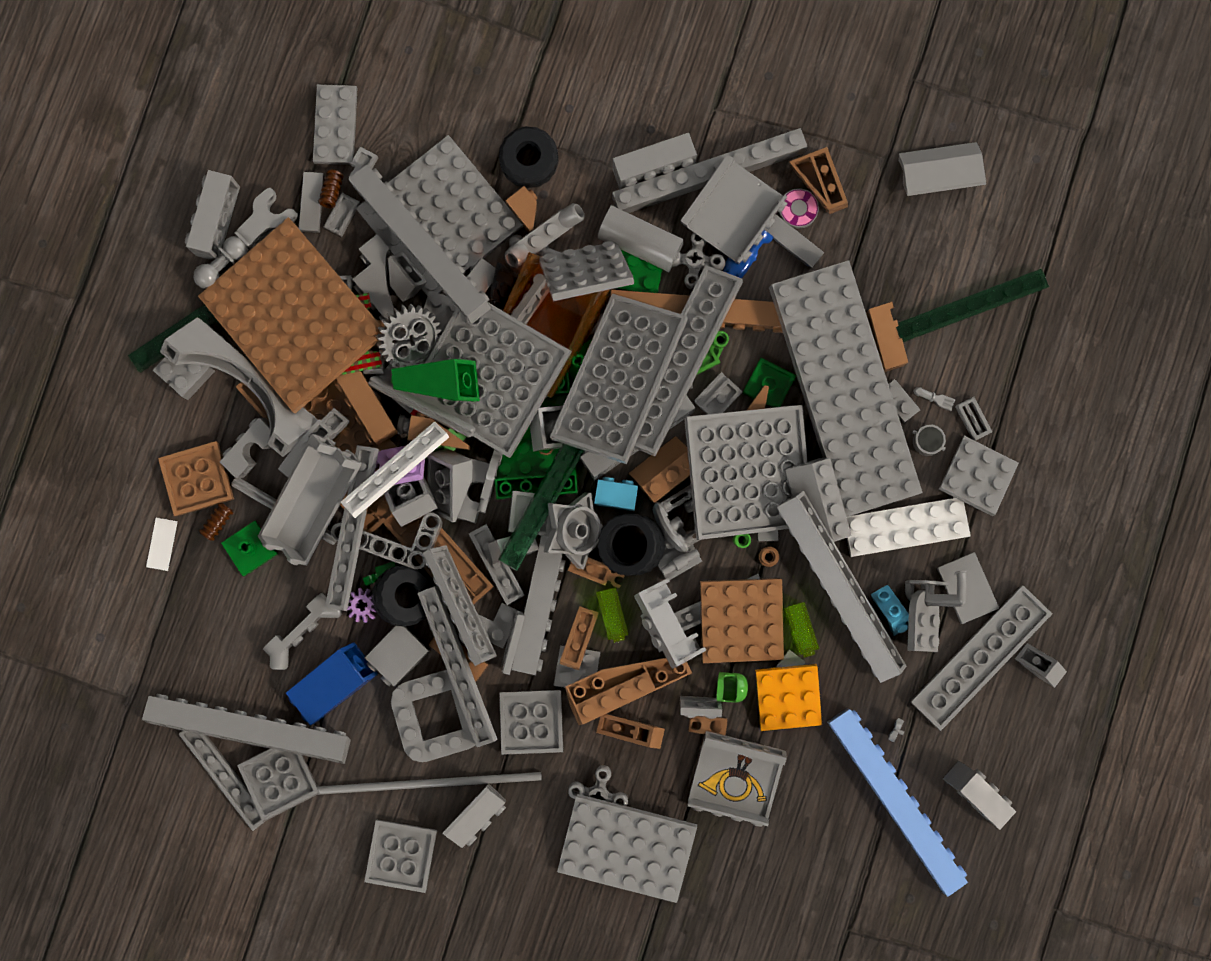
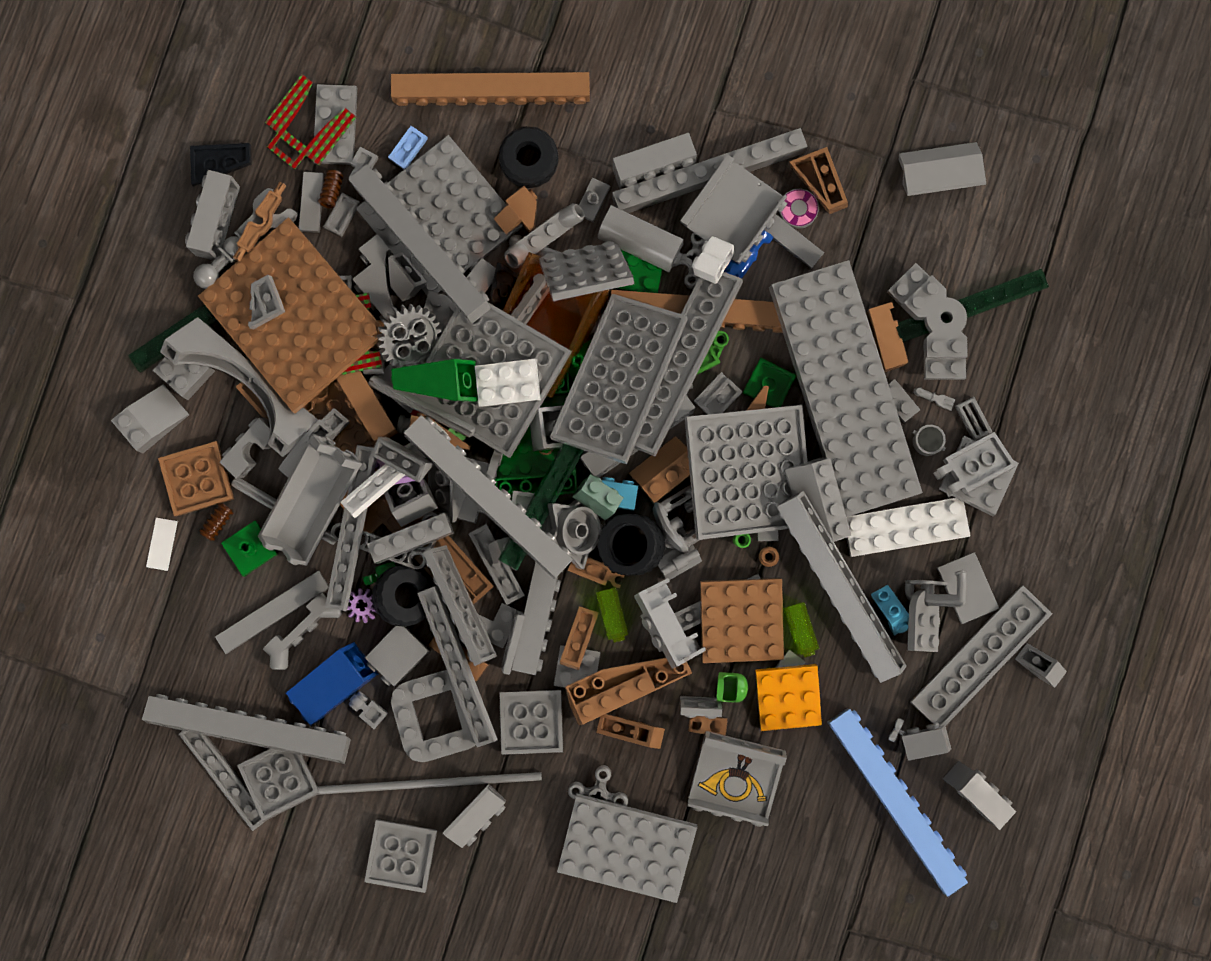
(150, 418): none -> light grey slope
(218, 158): none -> black wing
(254, 231): none -> medium nougat piece
(264, 302): none -> light grey wing
(272, 612): none -> light grey tile
(321, 143): none -> piece
(372, 713): none -> light grey plate
(401, 458): none -> light grey slope
(407, 148): none -> light blue plate
(410, 538): none -> light grey brick
(488, 497): none -> light grey brick
(490, 88): none -> medium nougat brick
(507, 219): none -> medium nougat slope
(507, 382): none -> white plate
(593, 198): none -> light grey plate
(598, 496): none -> sand green brick
(713, 260): none -> white brick
(926, 300): none -> light grey plate
(926, 742): none -> light grey brick
(976, 464): none -> light grey tile

